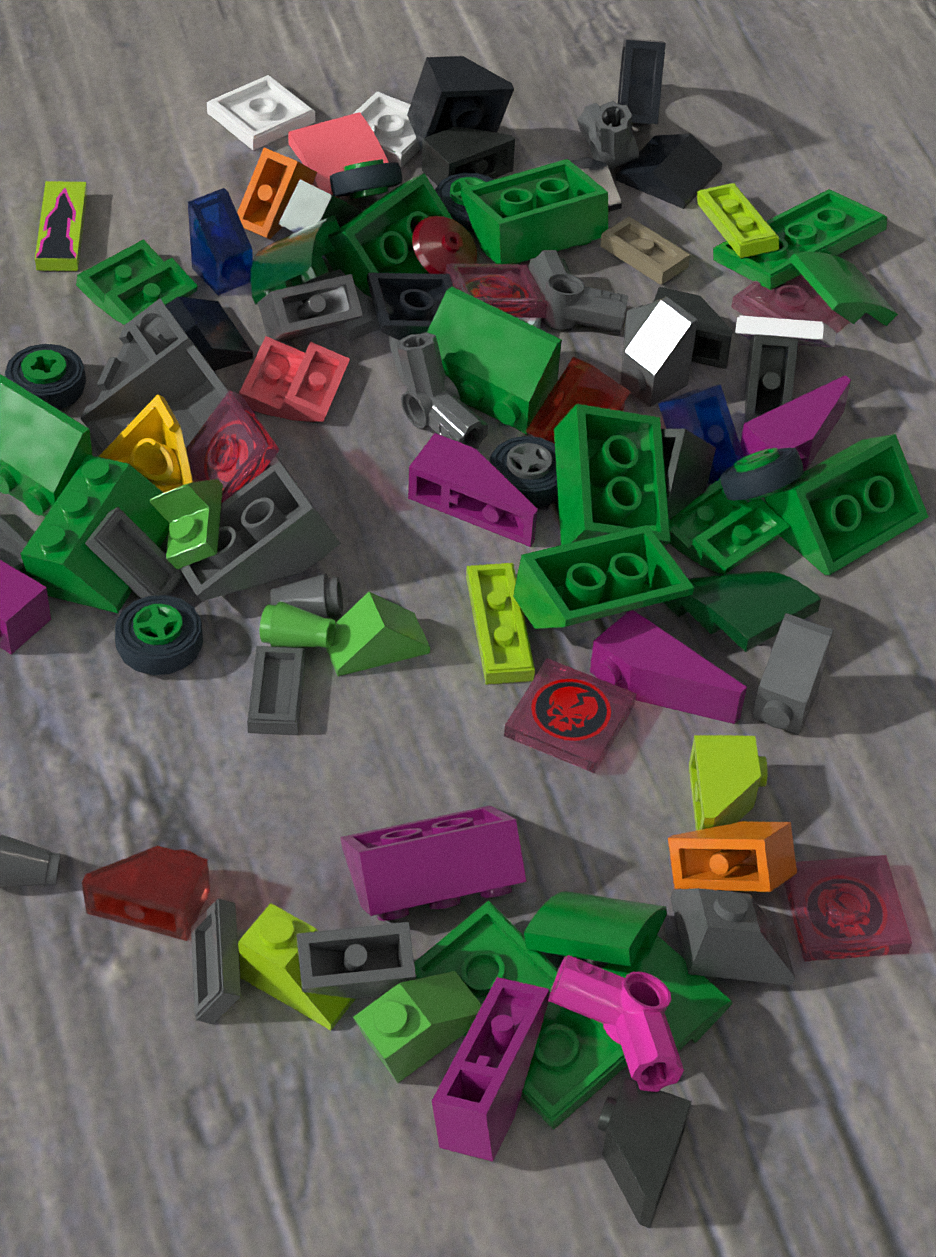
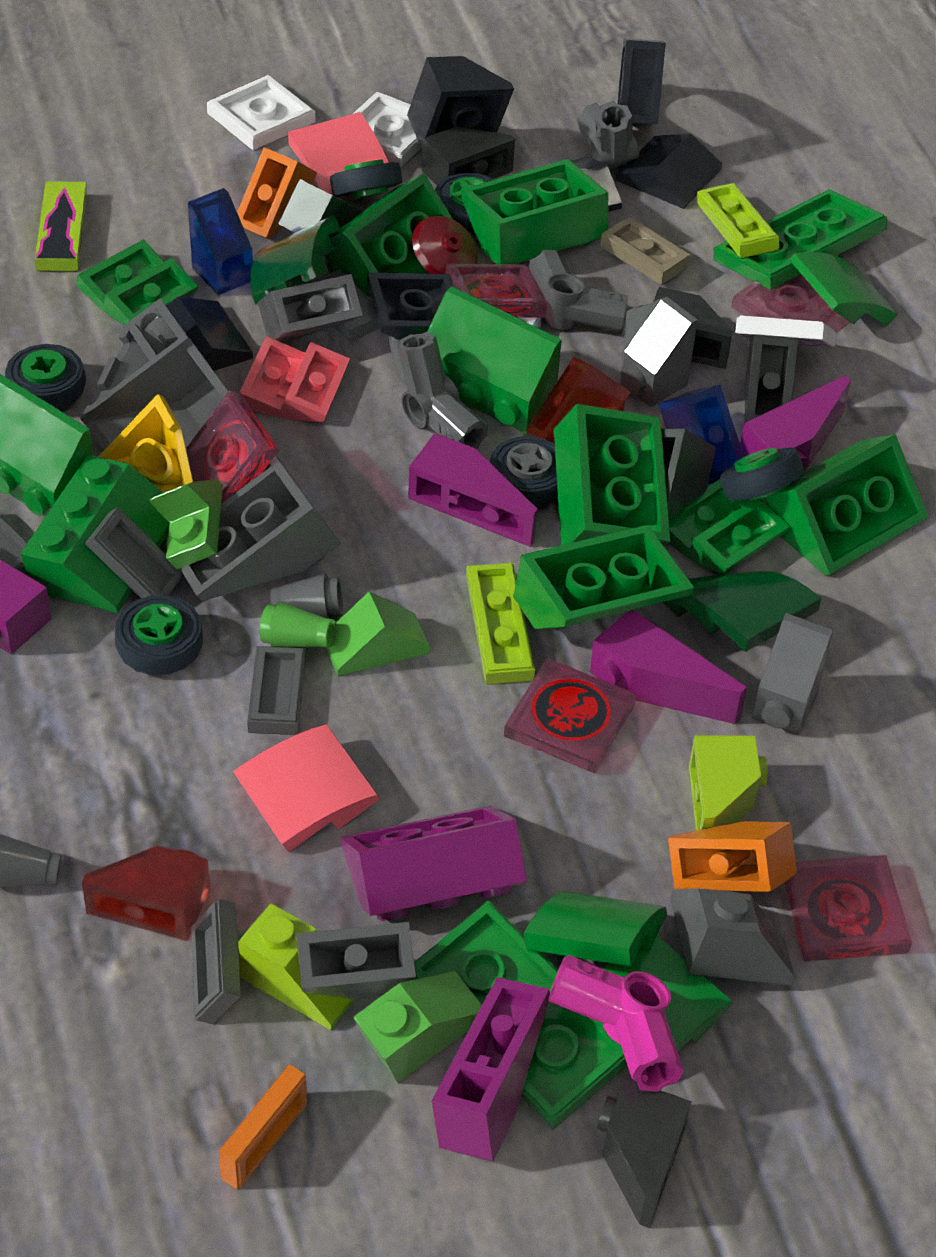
(263, 1127): none -> orange tile
(306, 785): none -> coral slope

